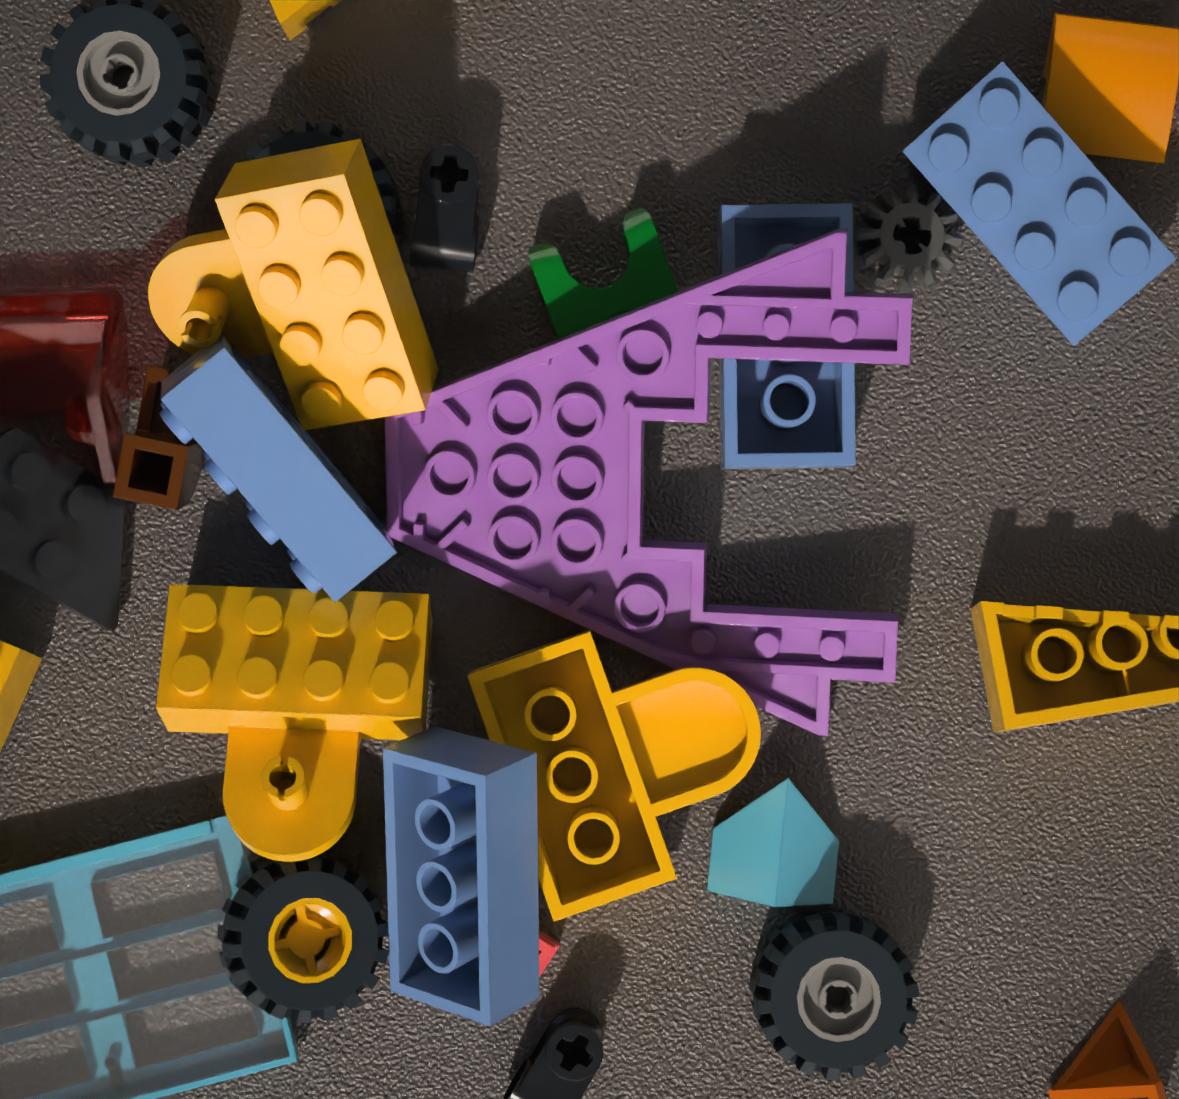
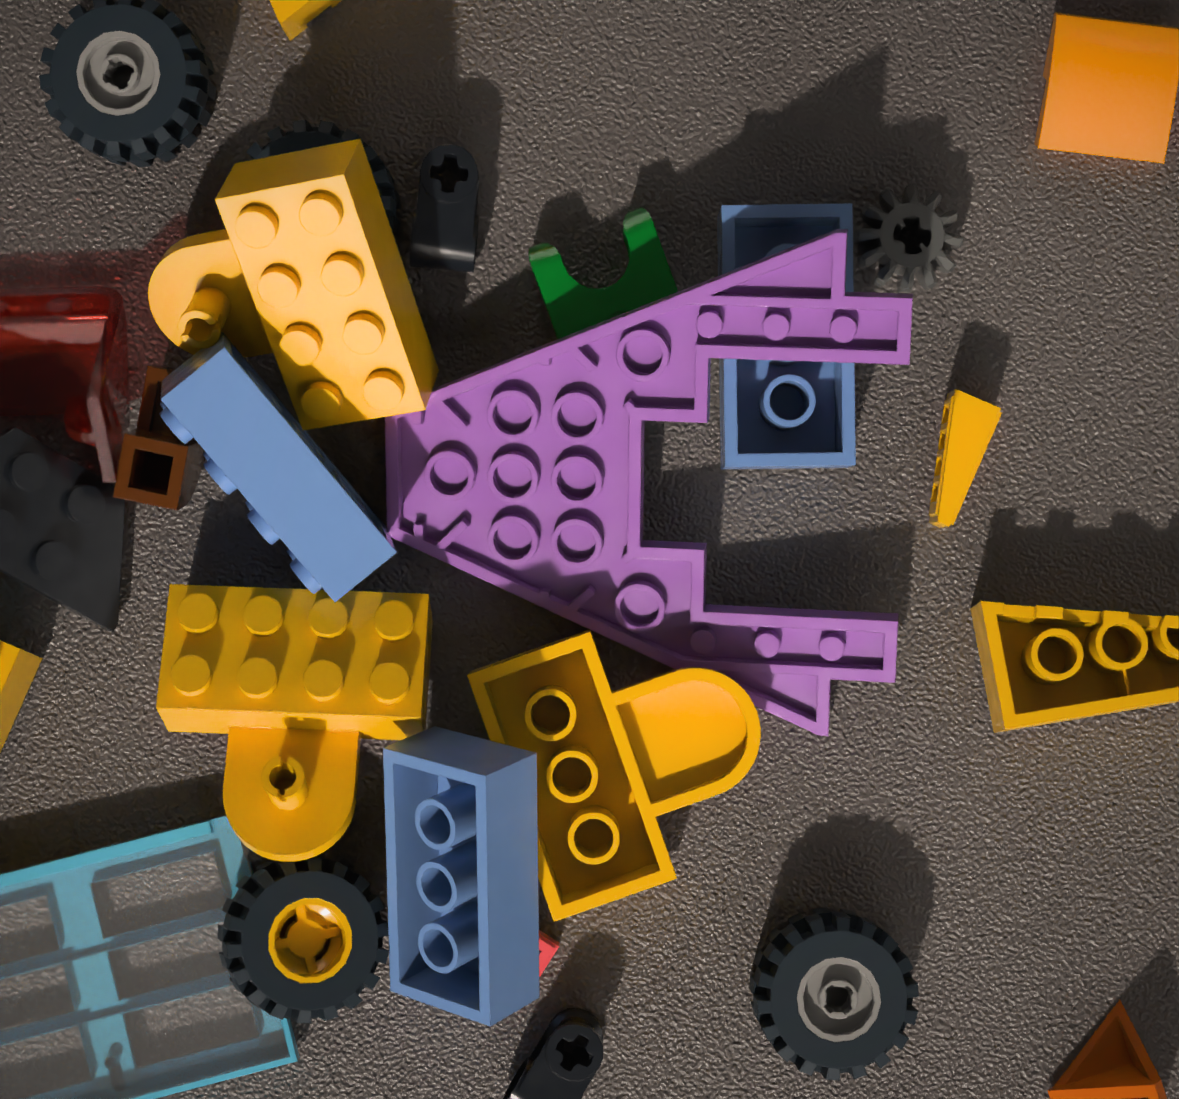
(774, 852): medium azure slope -> none
(963, 440): none -> yellow slope
(1038, 204): medium blue brick -> none

